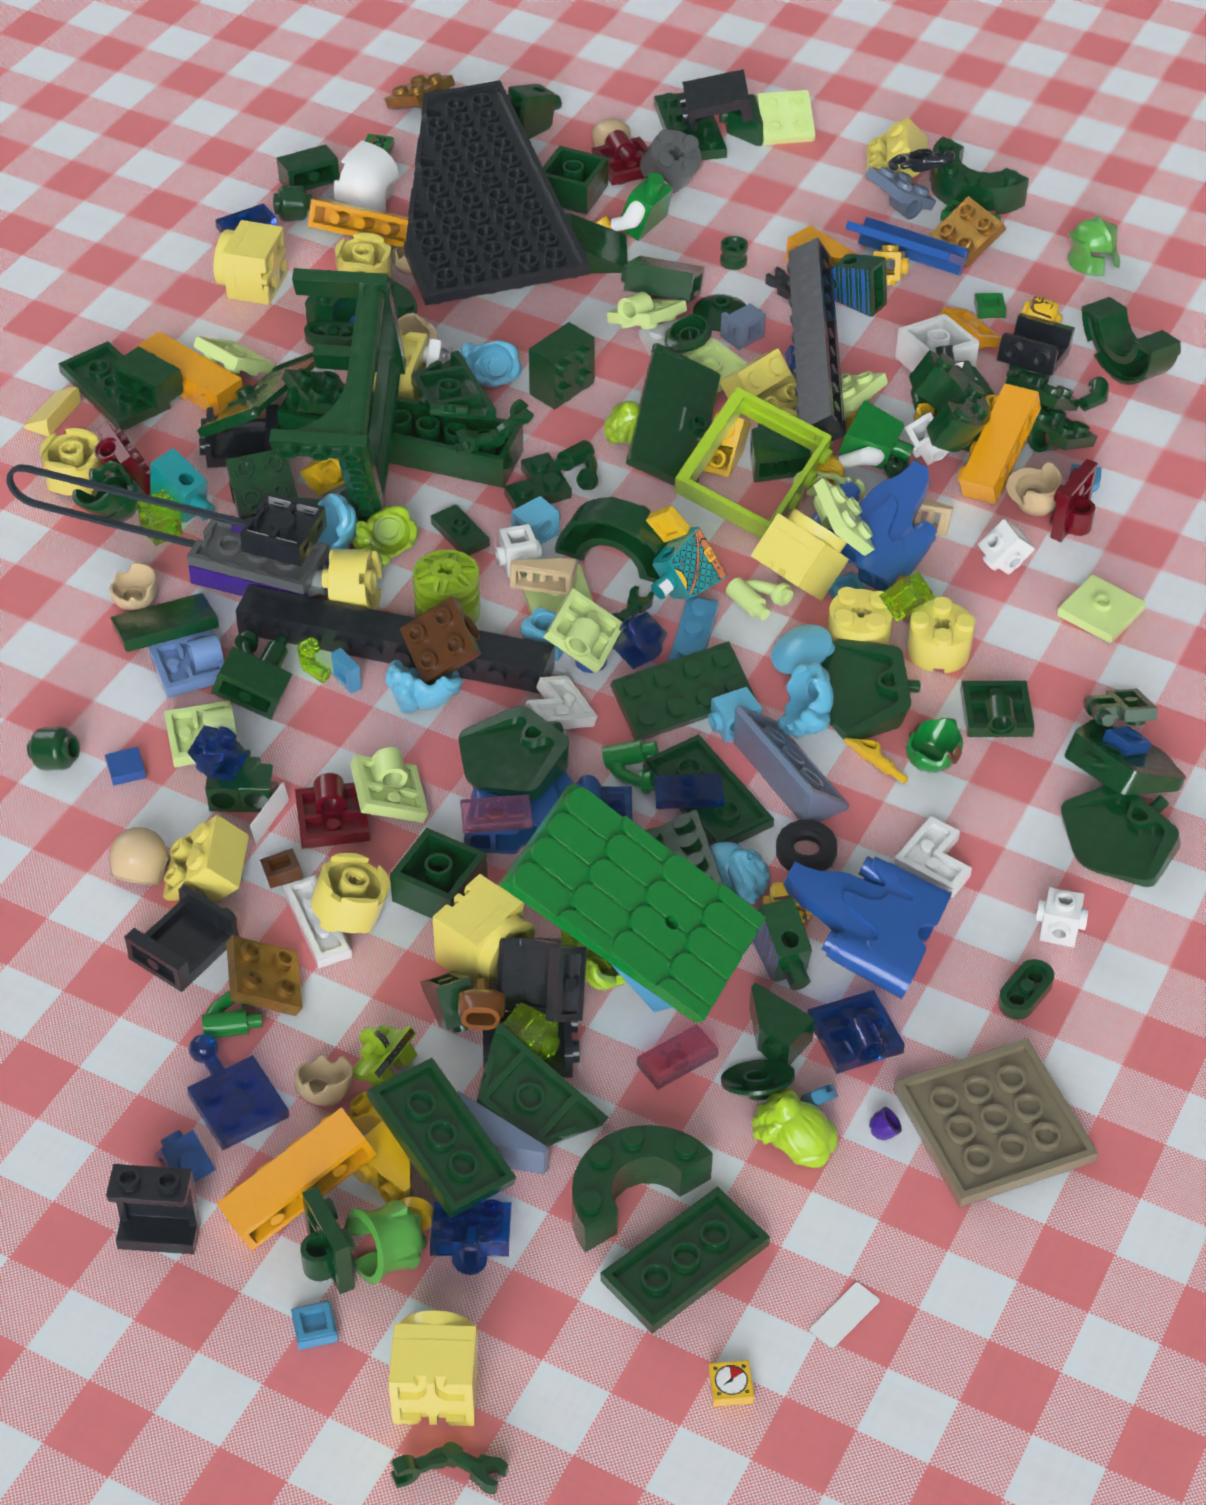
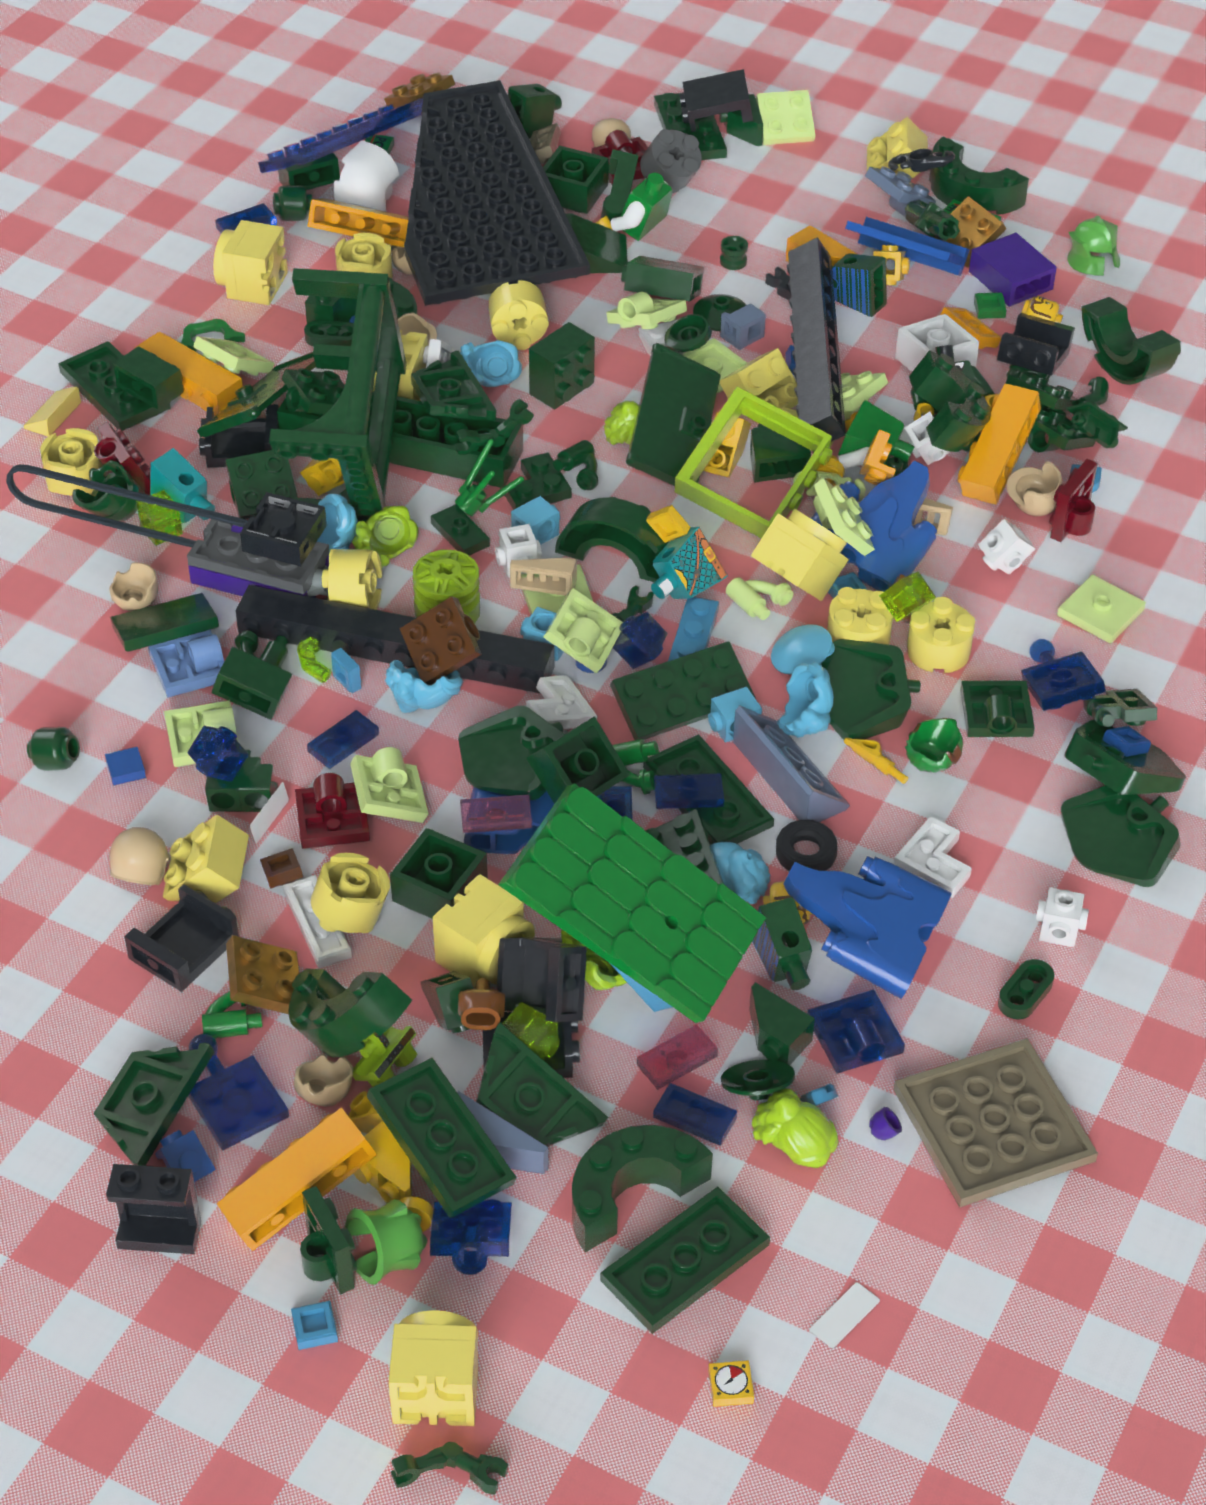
(149, 1096): none -> dark green wing
(217, 325): none -> green helmet
(342, 136): none -> clear blue plate
(342, 1017): none -> dark green brick
(343, 739): none -> clear blue plate
(472, 498): none -> green plant
(518, 314): none -> light yellow brick
(545, 141): none -> dark tan plate
(580, 758): none -> dark green brick
(623, 167): none -> dark green leg
(695, 1114): none -> clear blue plate
(873, 465): none -> light orange bracket
(932, 220): none -> dark green piece
(1012, 268): none -> dark purple brick
(1060, 679): none -> clear blue plate
(1097, 423): none -> dark green hinge

